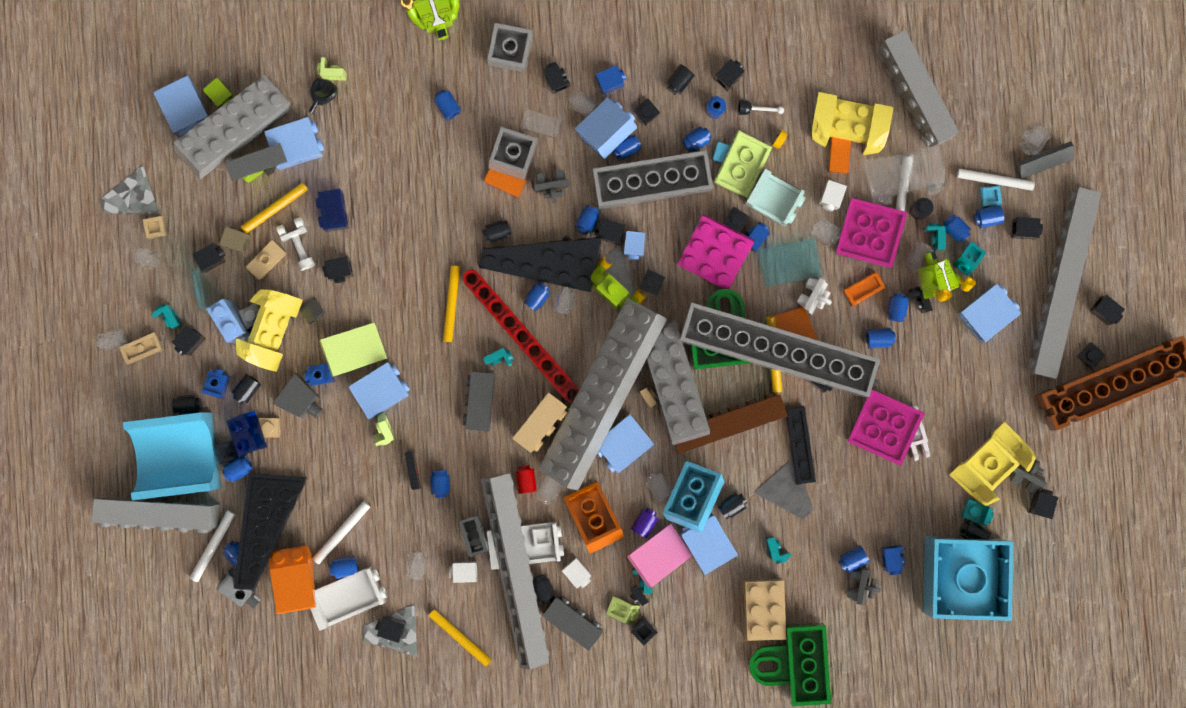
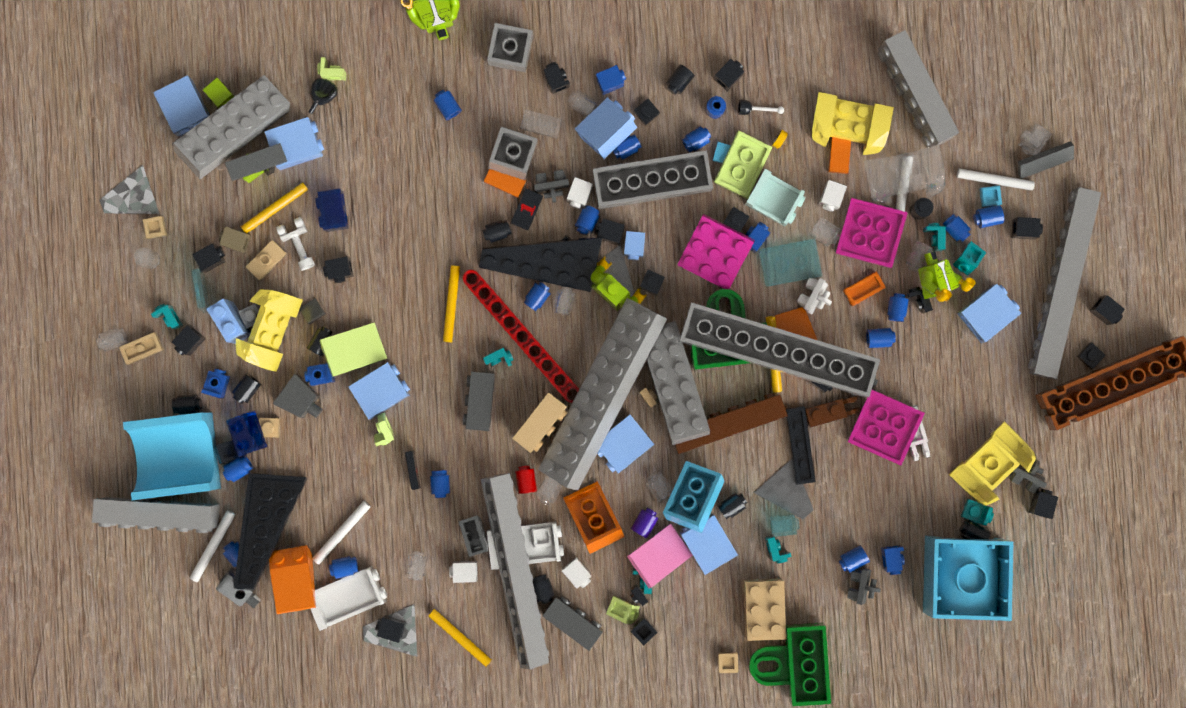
(314, 344): none -> black brick
(527, 209): none -> black tile
(579, 193): none -> white brick
(728, 662): none -> tan plate
(784, 525): none -> clear light blue brick
(830, 411): none -> reddish brown hinge

